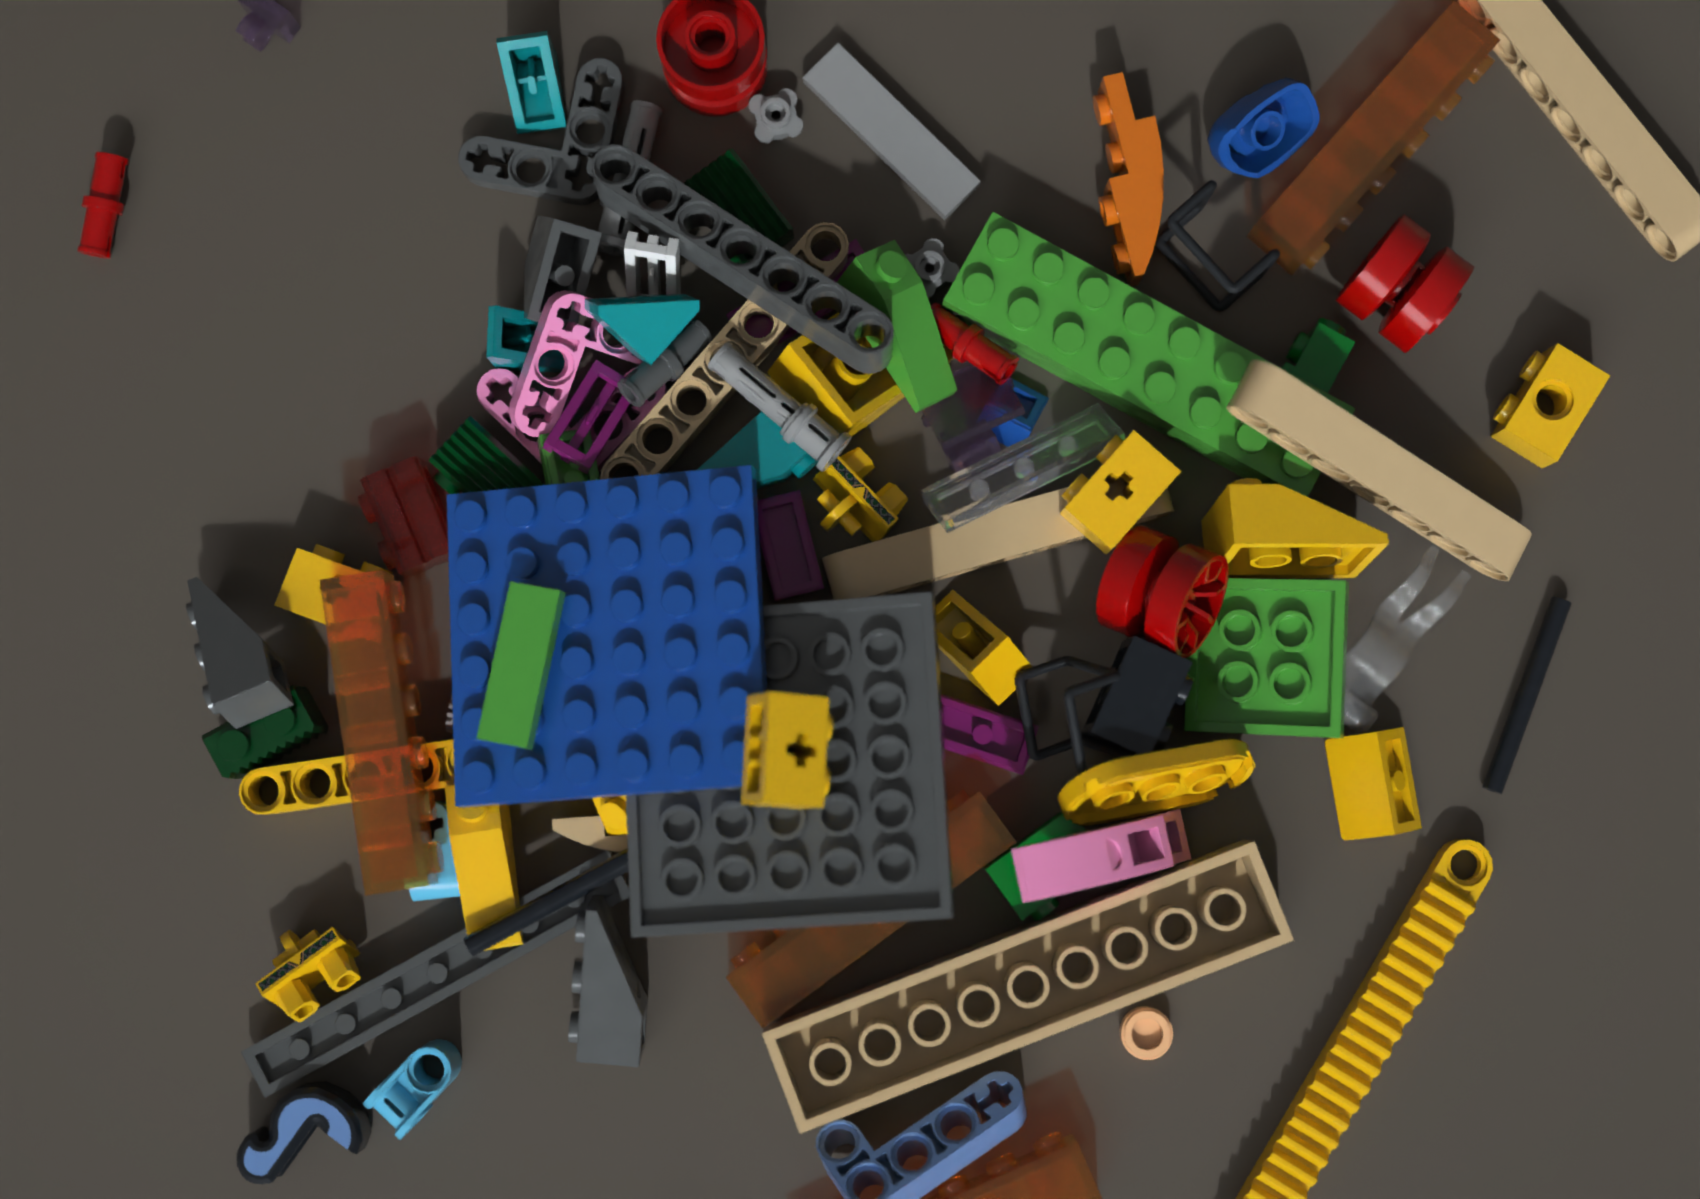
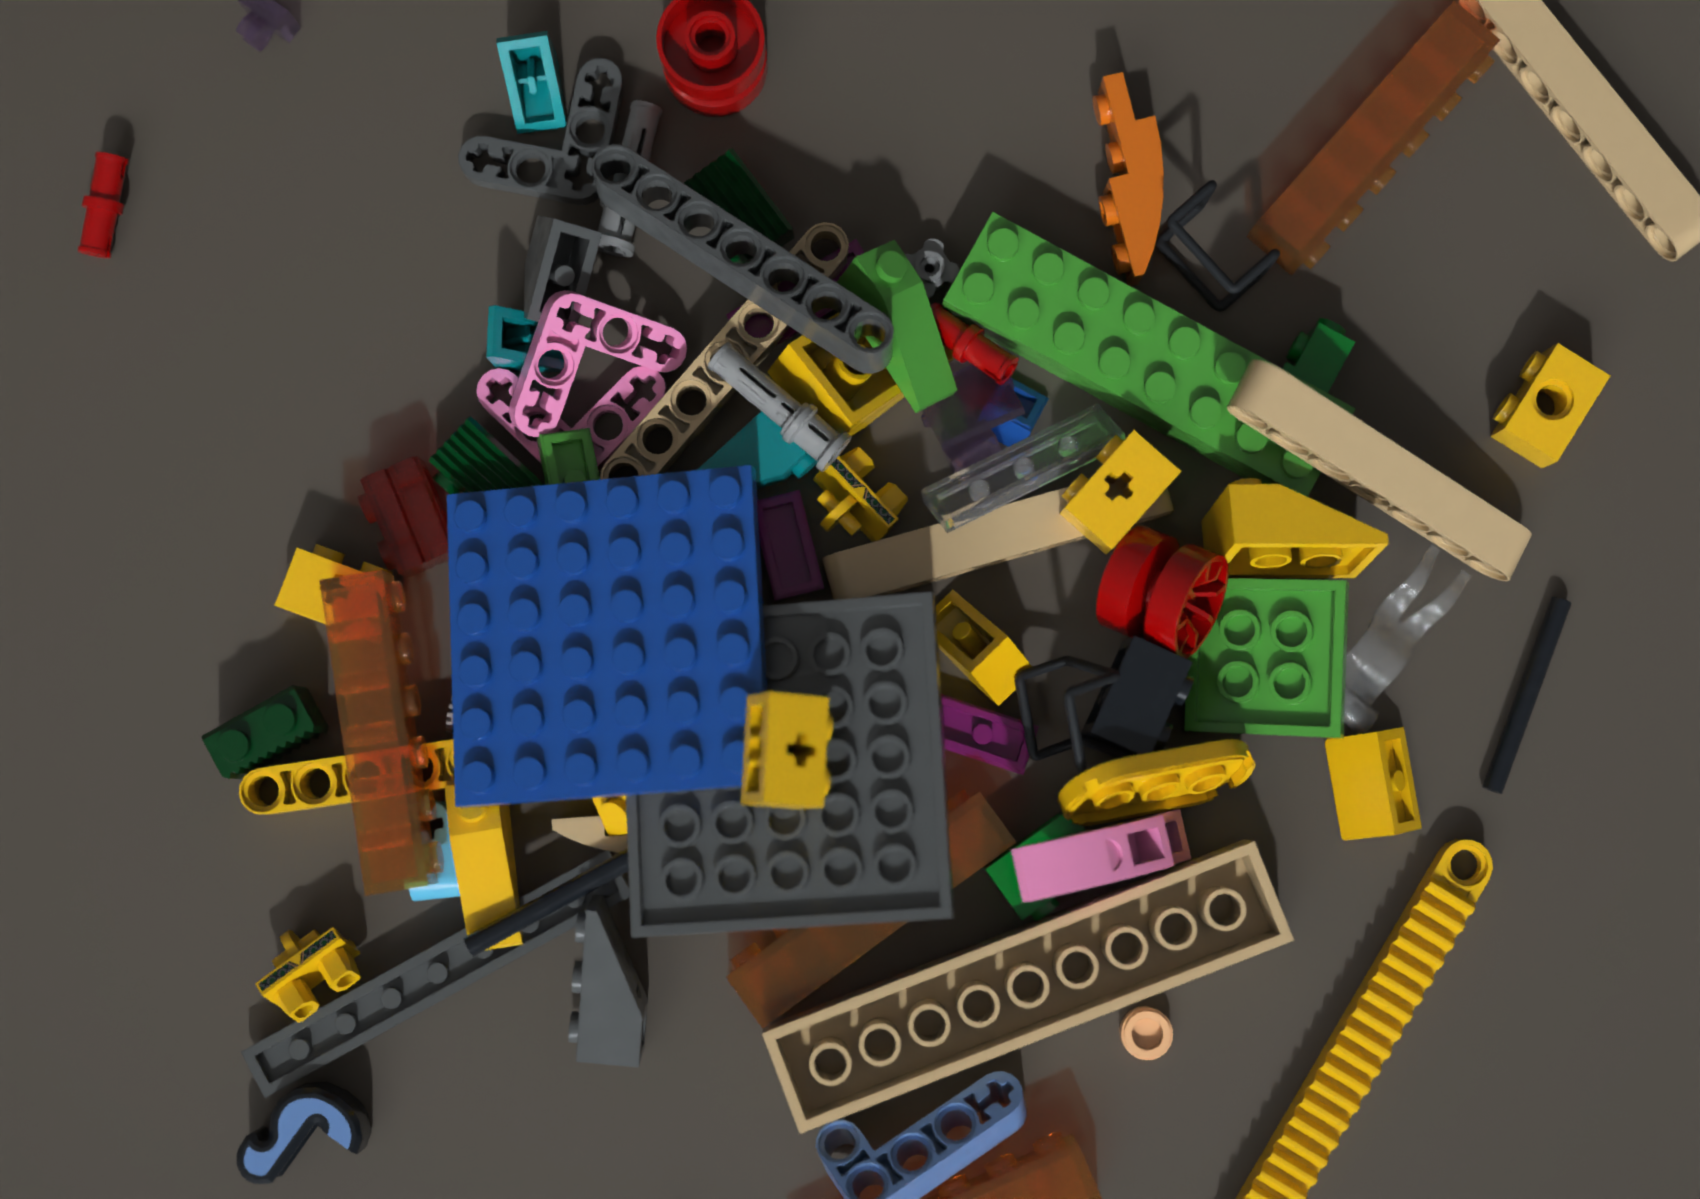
(240, 668): dark grey slope -> none
(409, 1091): medium azure piece -> none
(521, 665): bright green tile -> none
(570, 451): magenta tile -> none
(644, 322): teal slope -> none
(654, 253): white tile -> none
(669, 366): dark grey pin -> none
(770, 129): light grey plate -> none
(891, 131): light grey tile -> none
(1264, 128): blue piece -> none
(1416, 292): red wheel -> none

